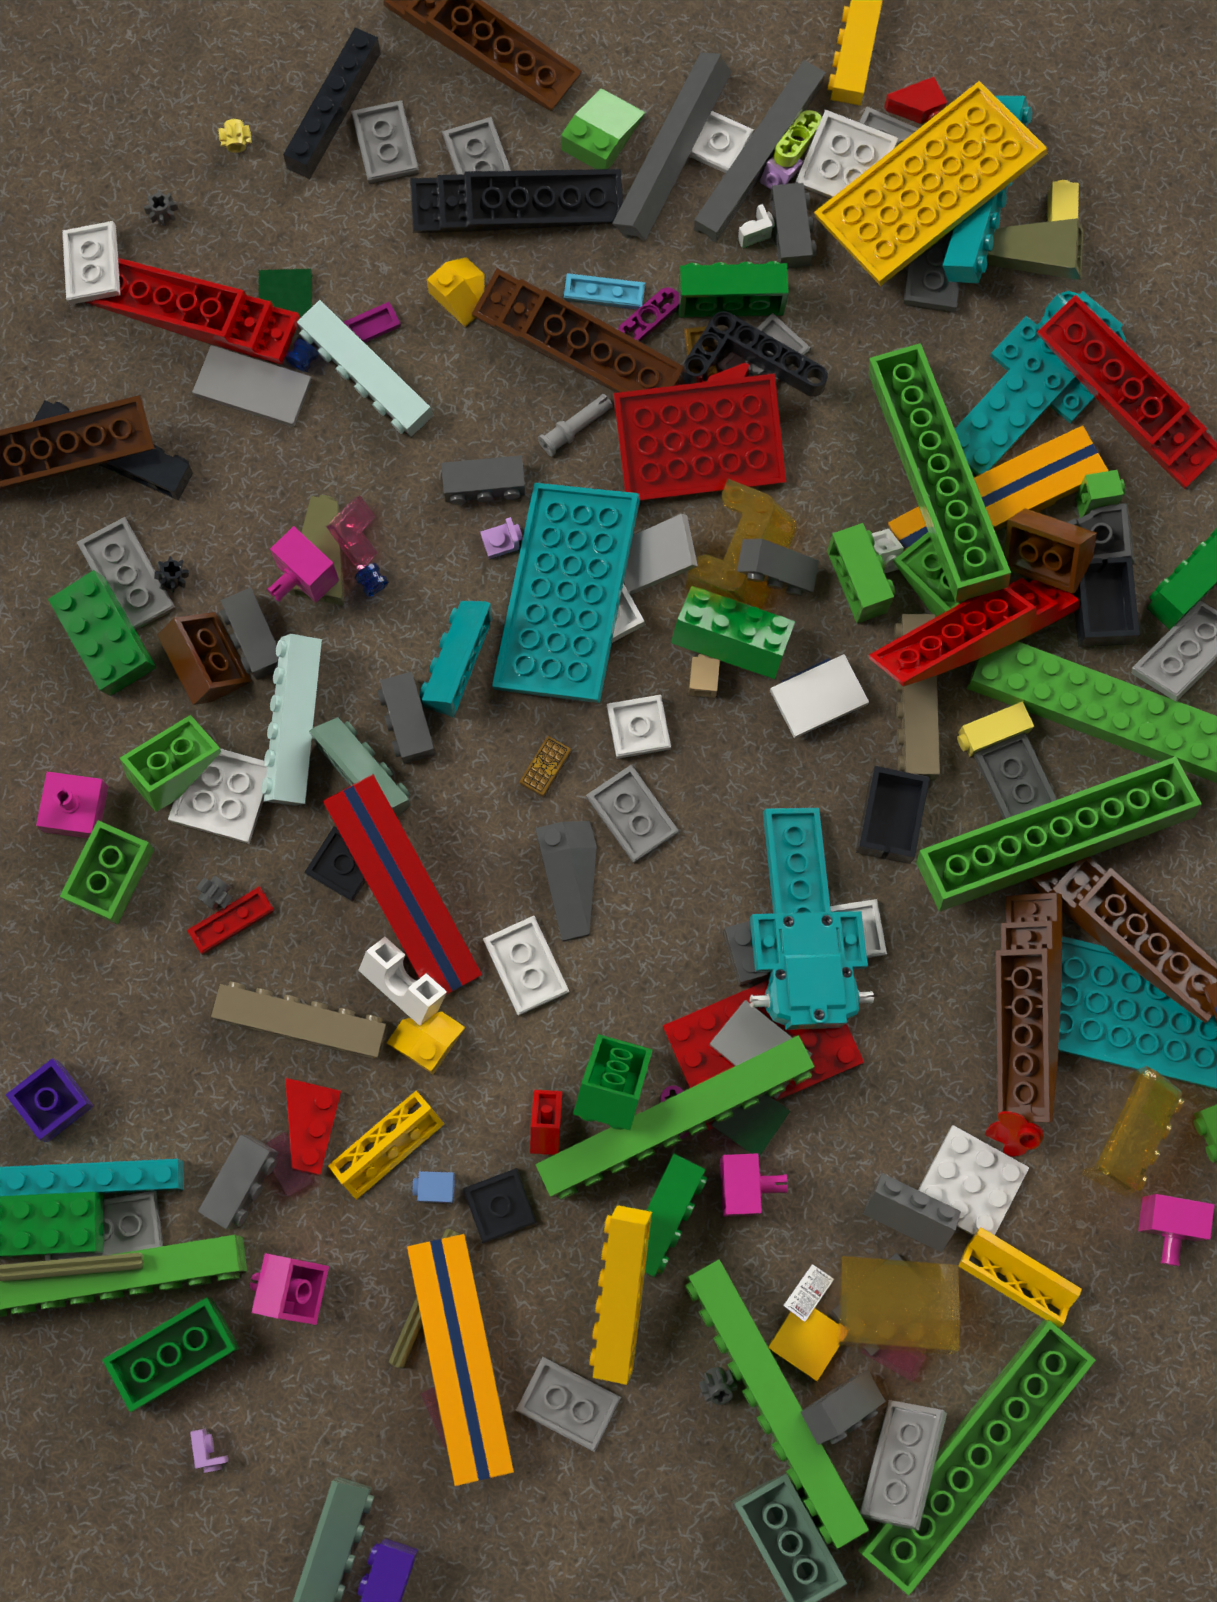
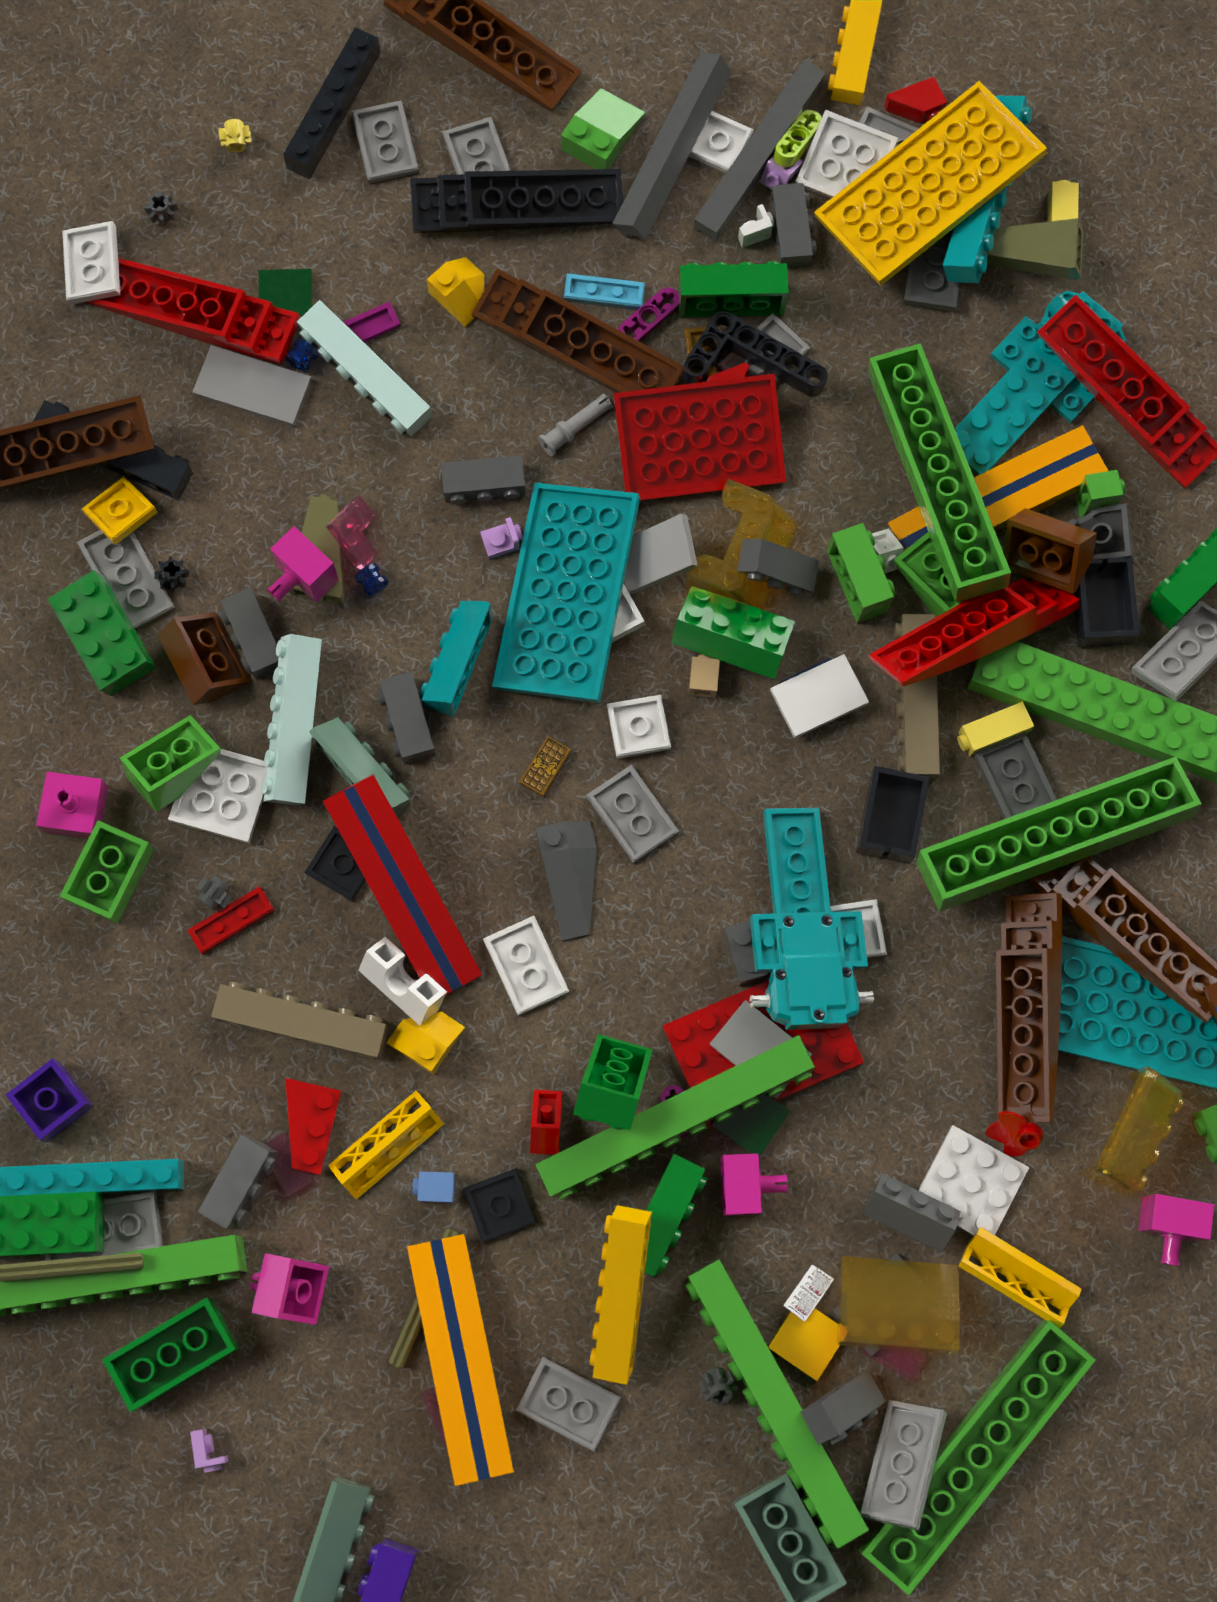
(119, 510): none -> yellow tile

